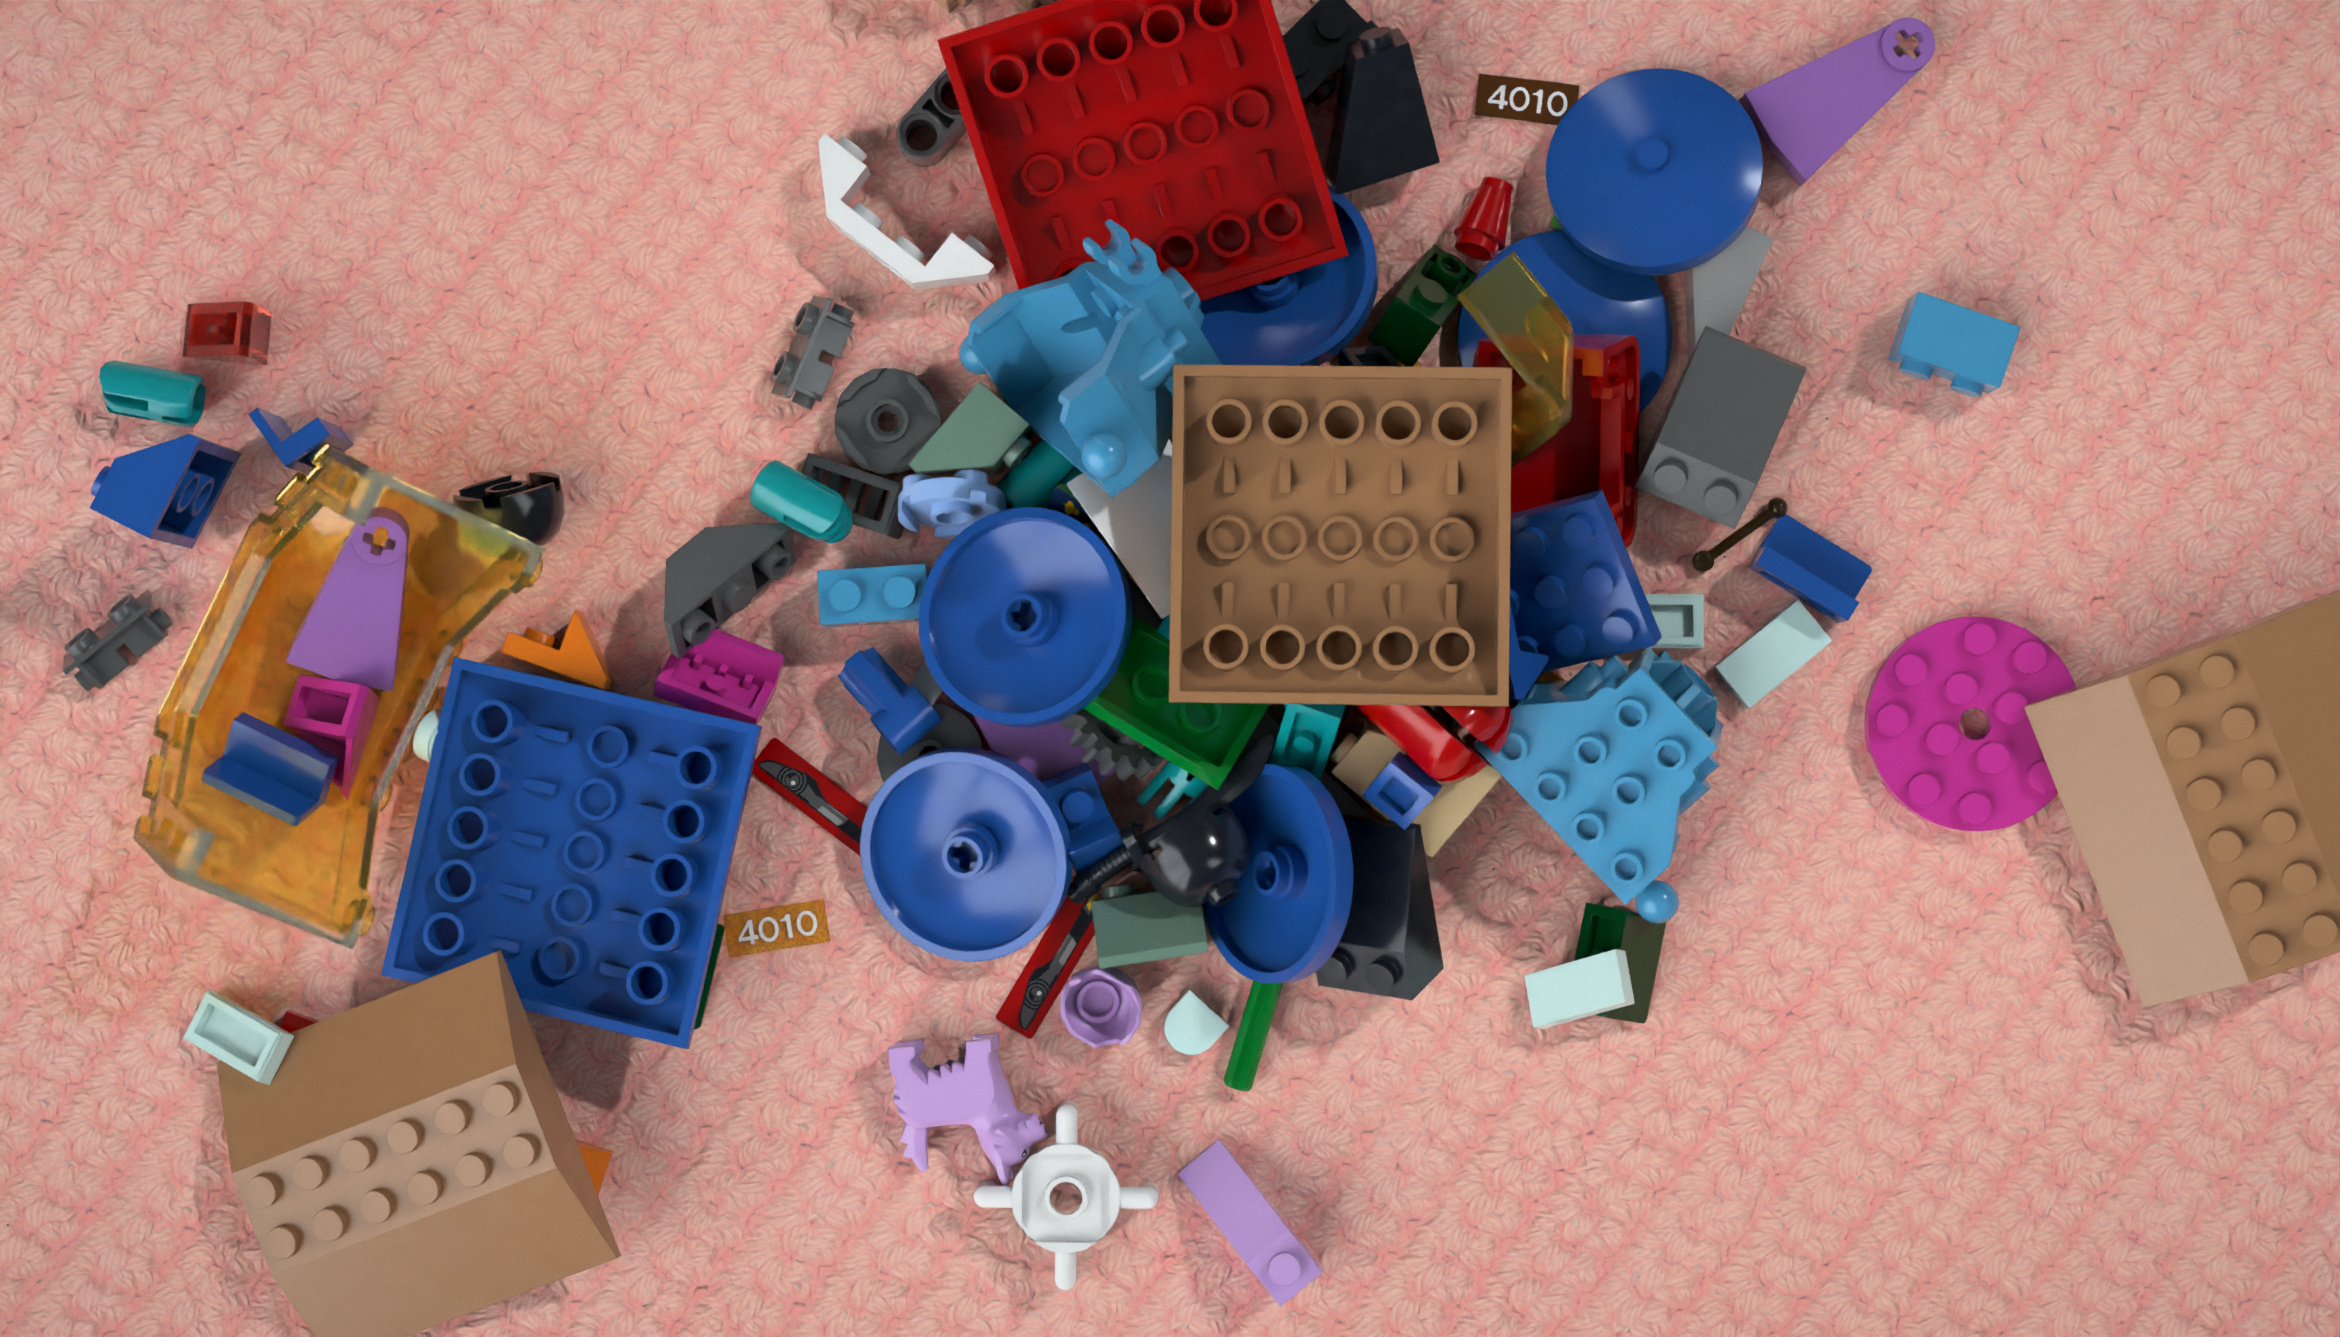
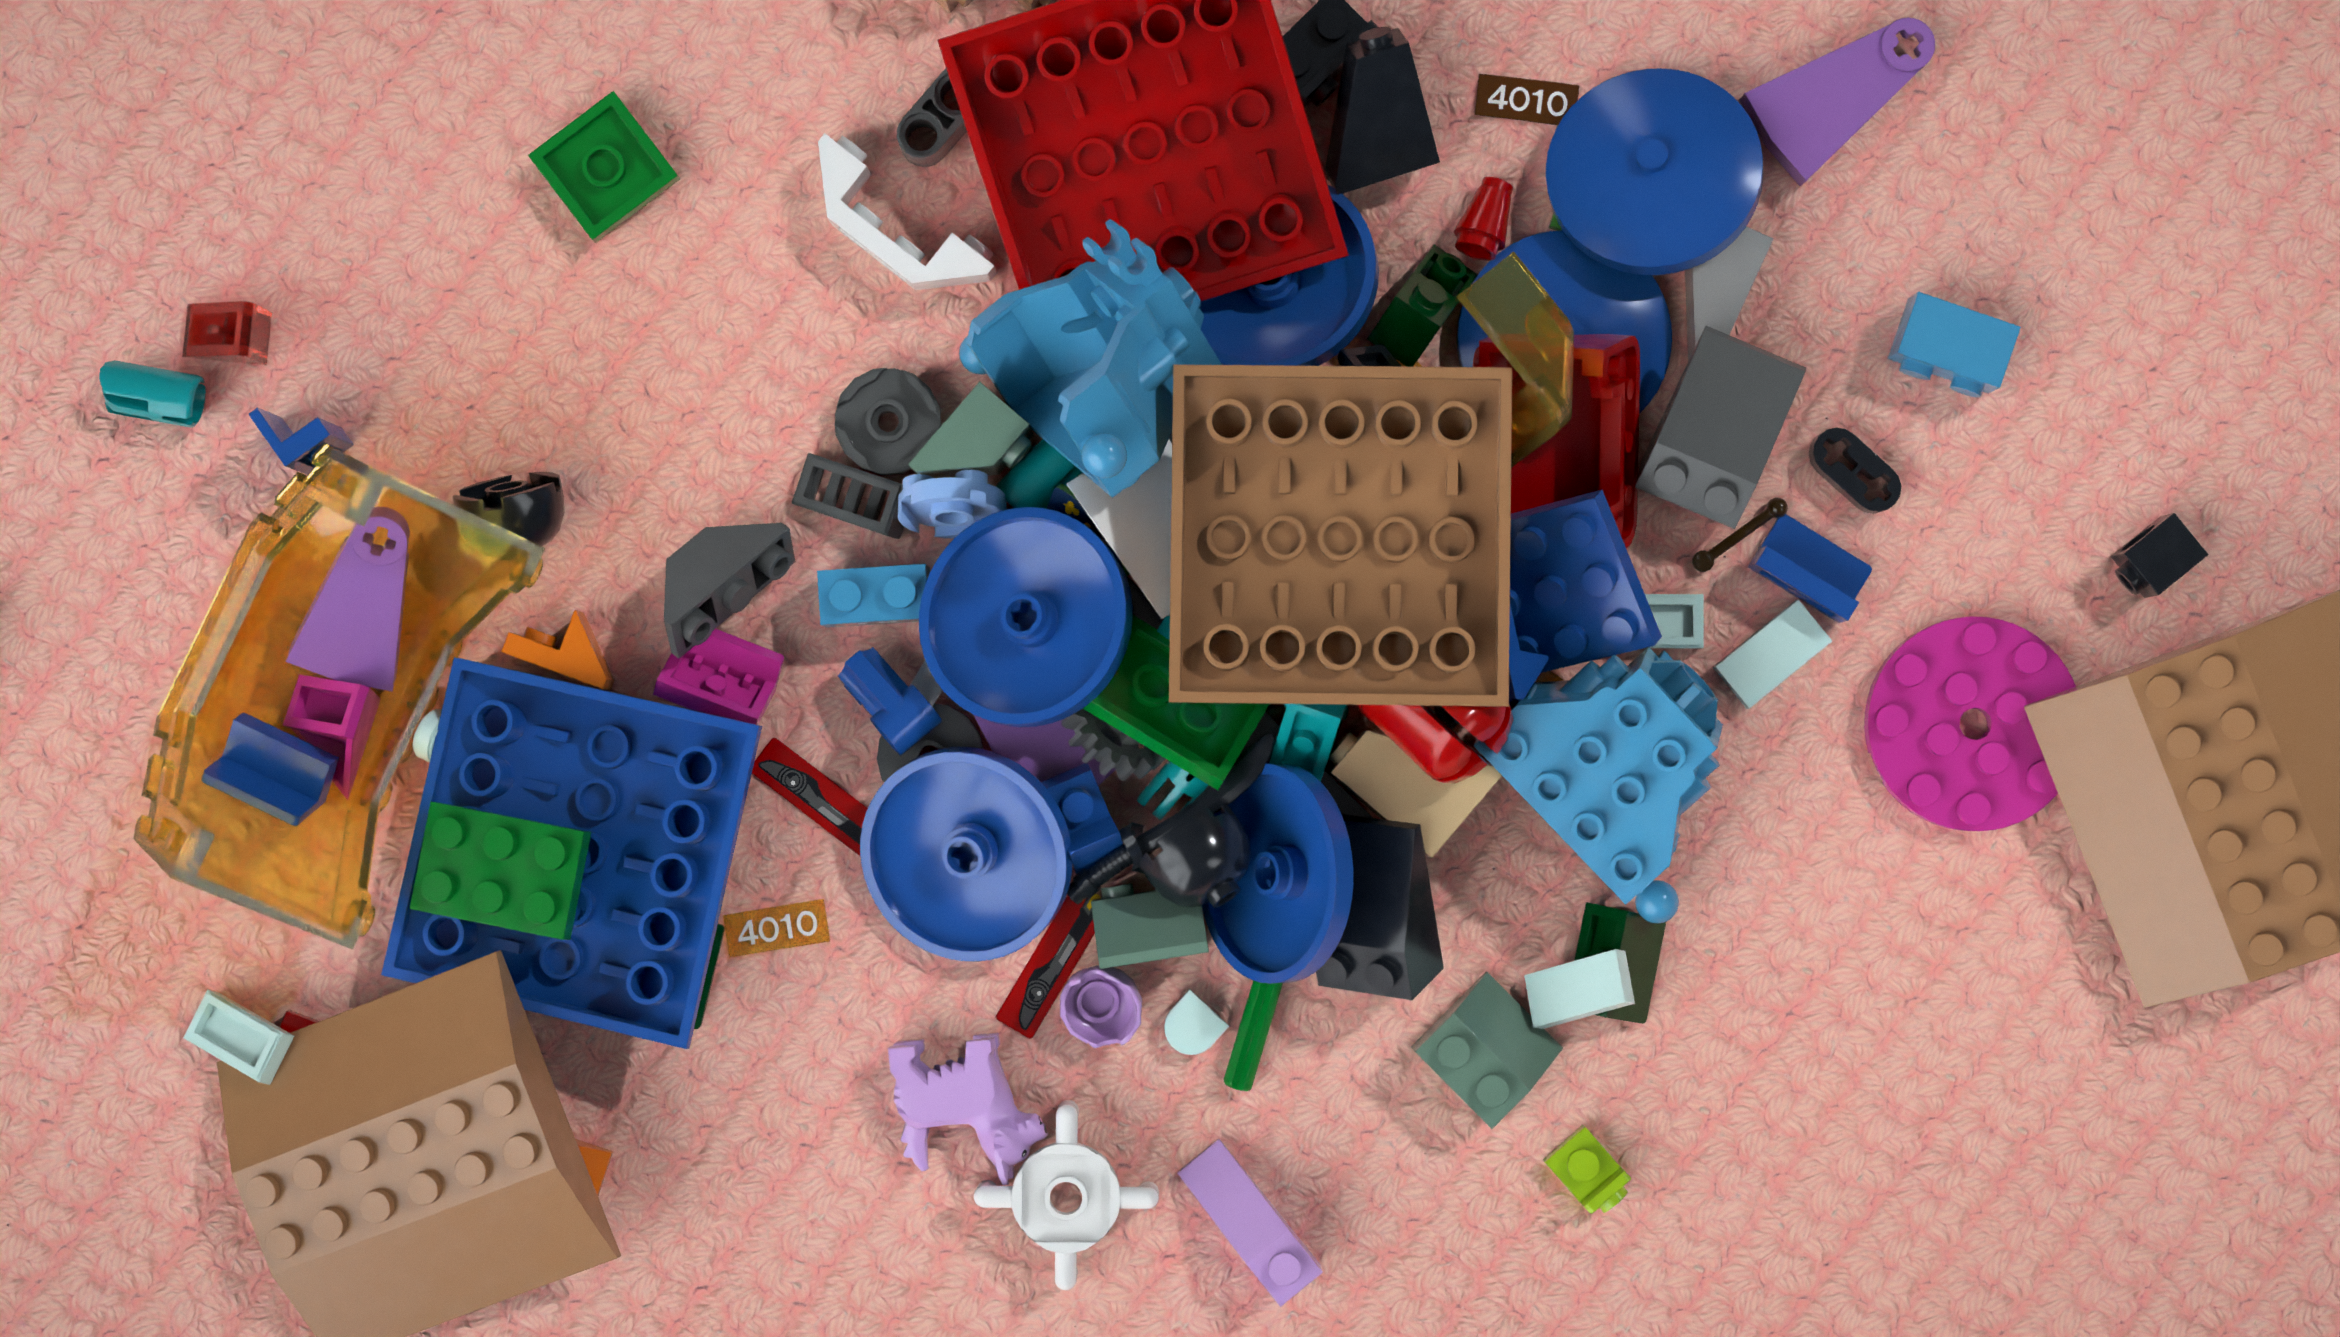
(129, 624): dark grey hinge -> none
(165, 488): blue slope -> none
(500, 870): none -> green plate
(604, 167): none -> green plate
(801, 503): teal arm -> none
(816, 332): dark grey hinge -> none
(1402, 790): blue tile -> none
(1488, 1050): none -> sand green slope
(1588, 1171): none -> lime bracket
(1863, 460): none -> black beam
(2158, 556): none -> black brick

